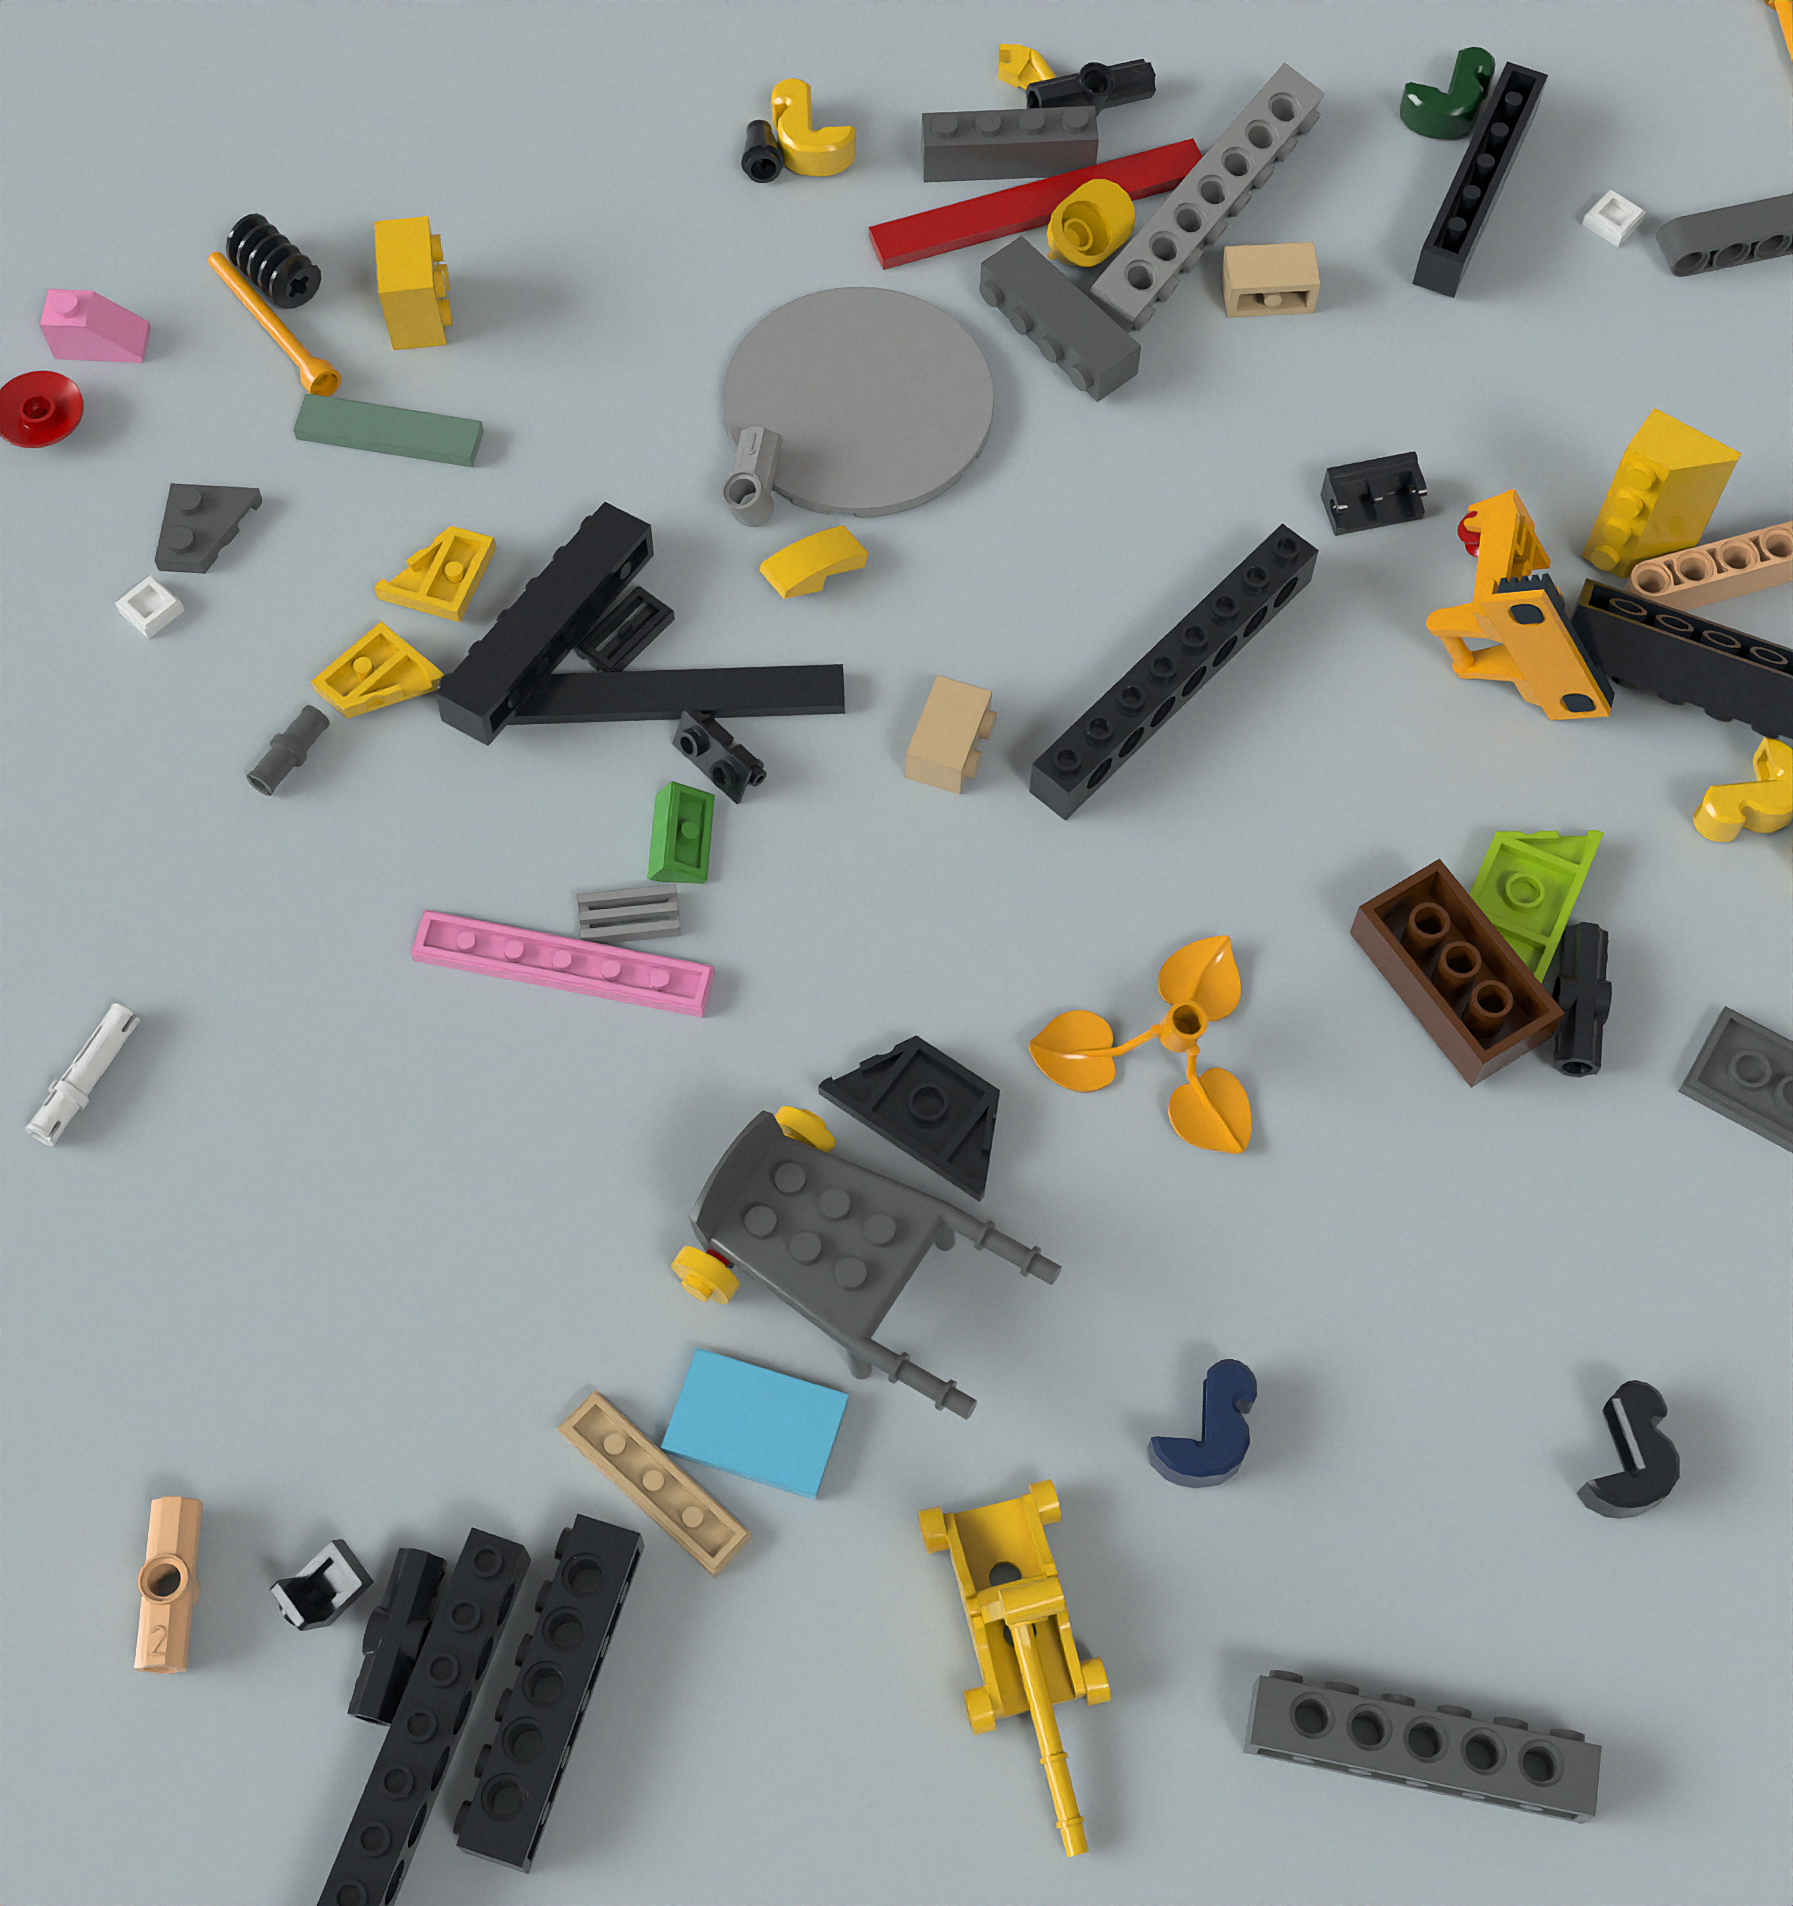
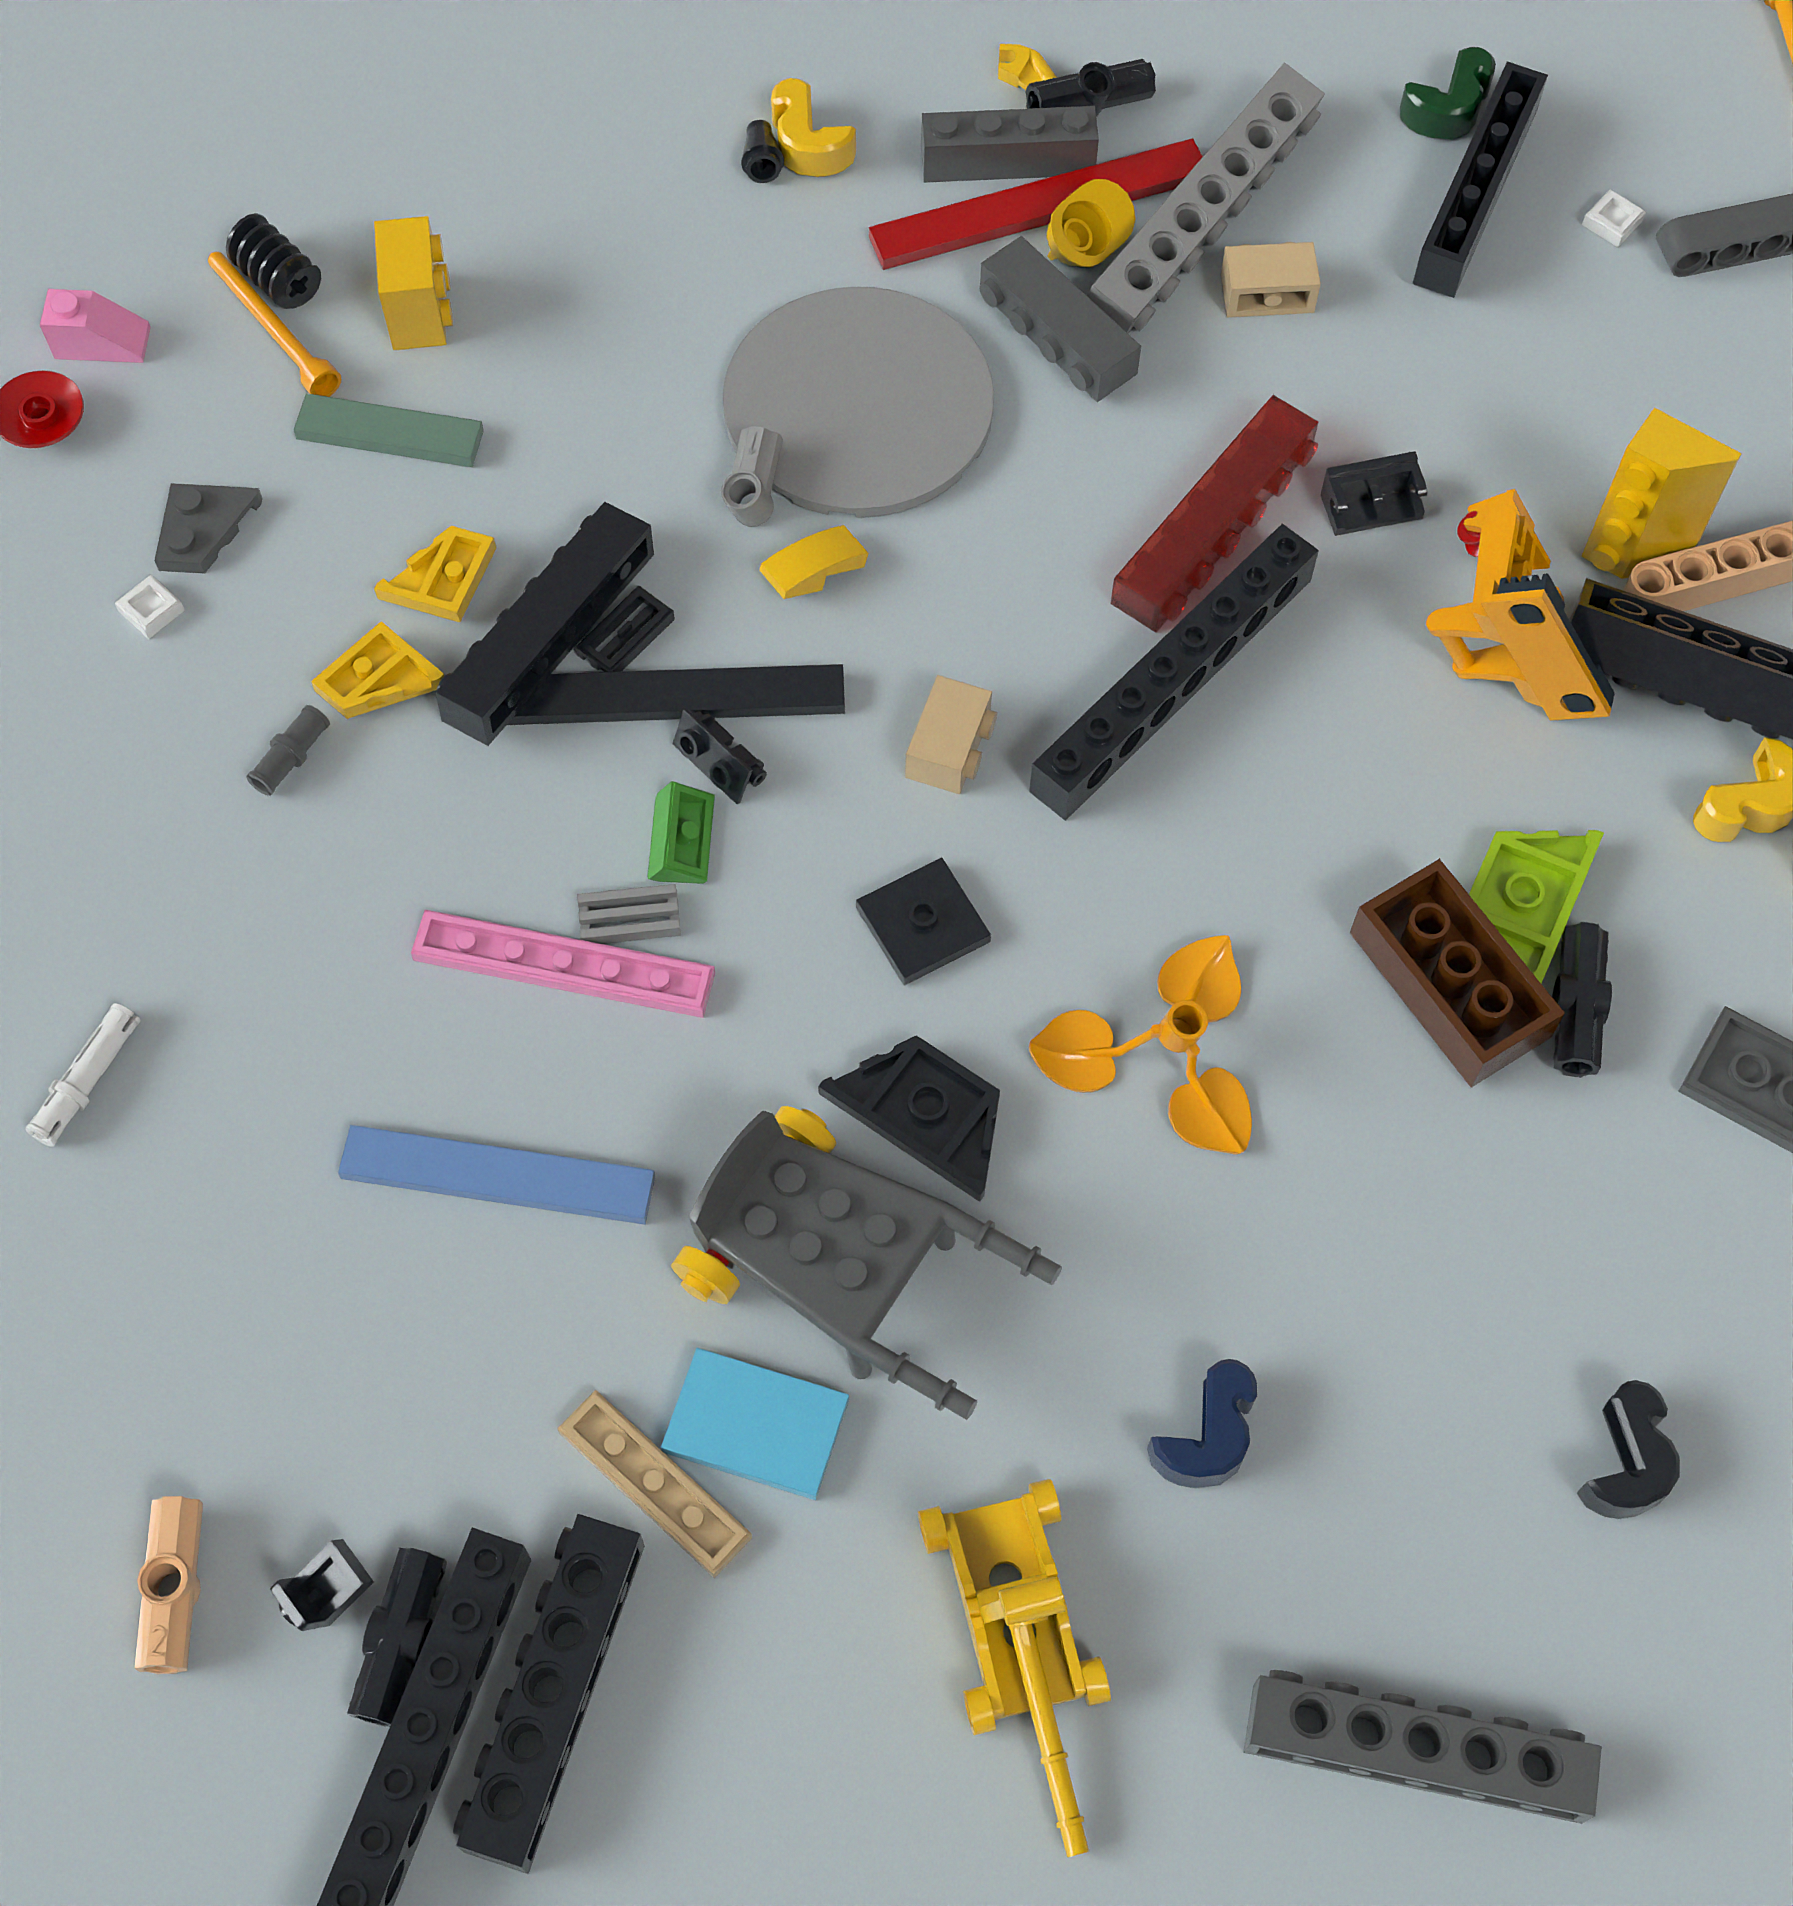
(497, 1174): none -> medium blue tile
(923, 921): none -> black plate
(1214, 514): none -> clear red brick

